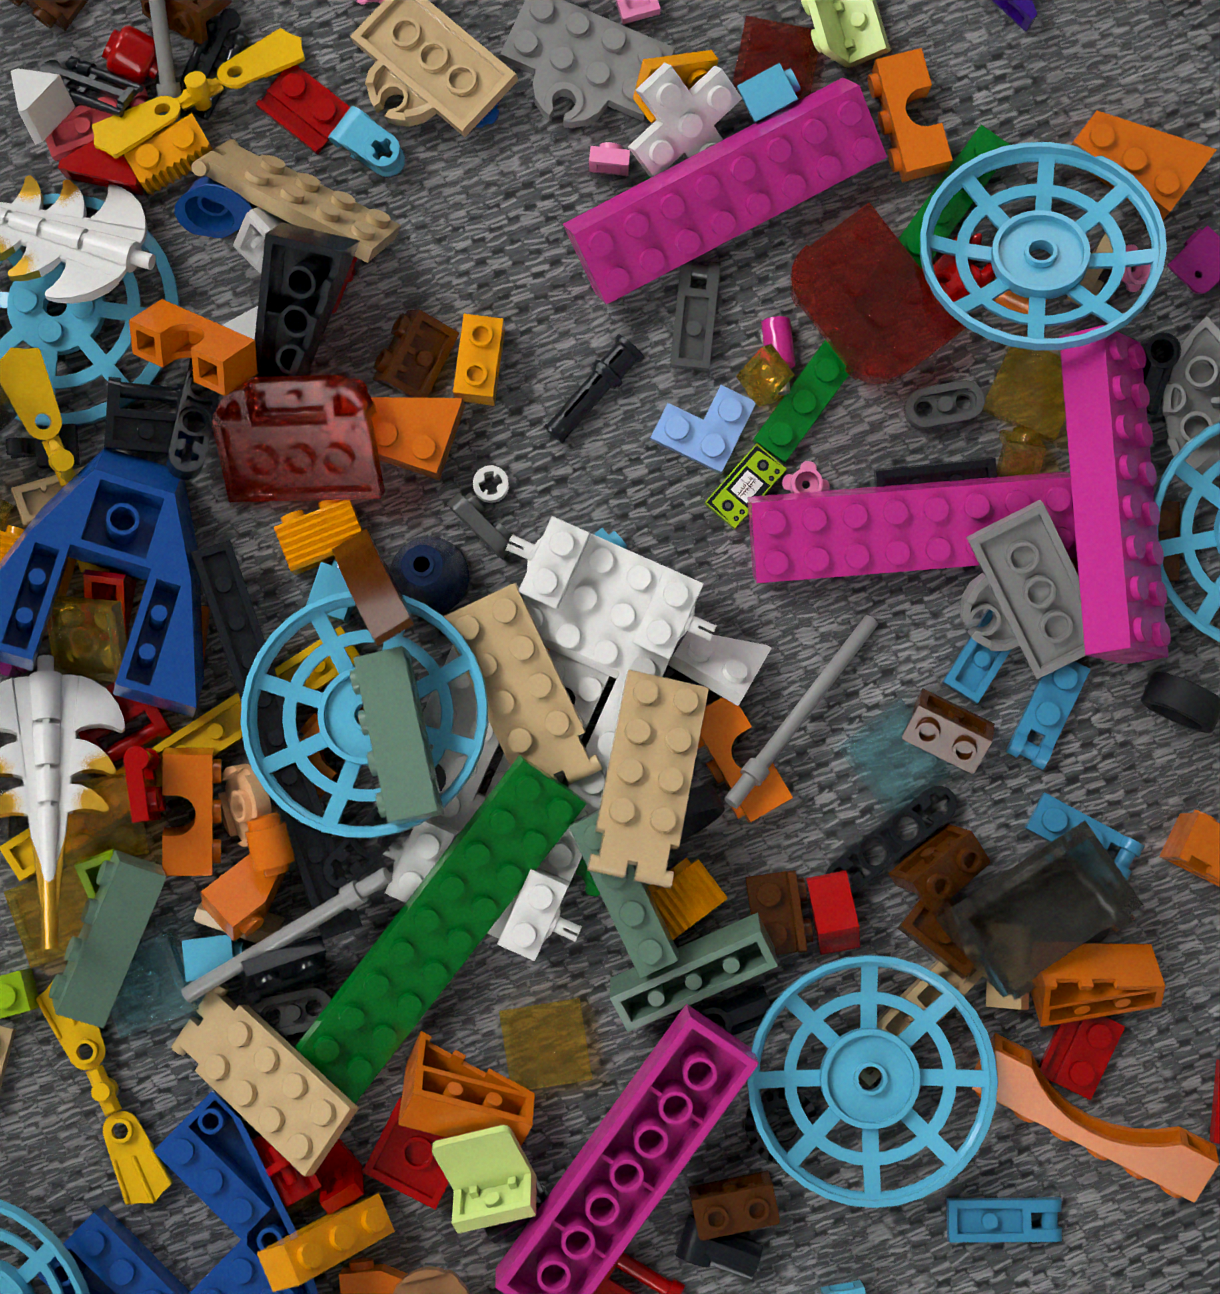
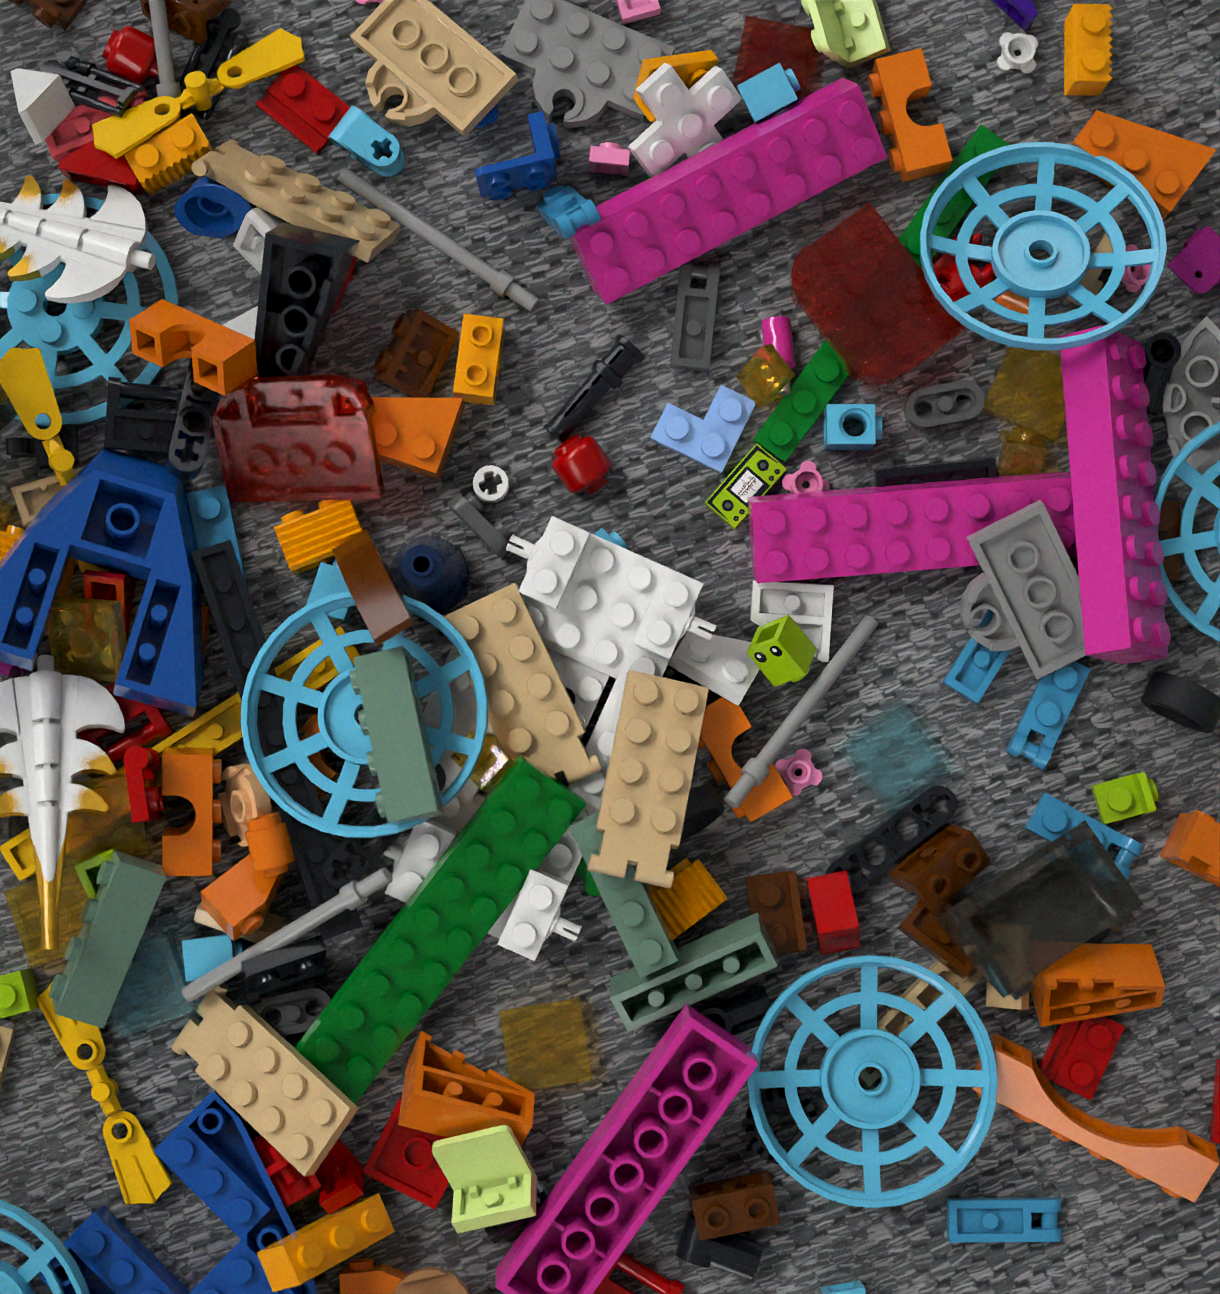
(214, 520): none -> dark azure plate
(491, 765): none -> clear yellow bracket
(500, 281): none -> light grey bar
(529, 171): none -> blue bracket
(567, 210): none -> dark azure plate
(581, 464): none -> red head
(782, 651): none -> lime brick
(805, 602): none -> white wing
(809, 775): none -> bright pink plate
(837, 439): none -> medium azure brick
(948, 731): bracket -> none
(1019, 41): none -> white plate
(1087, 49): none -> light orange brick
(1125, 797): none -> lime bracket

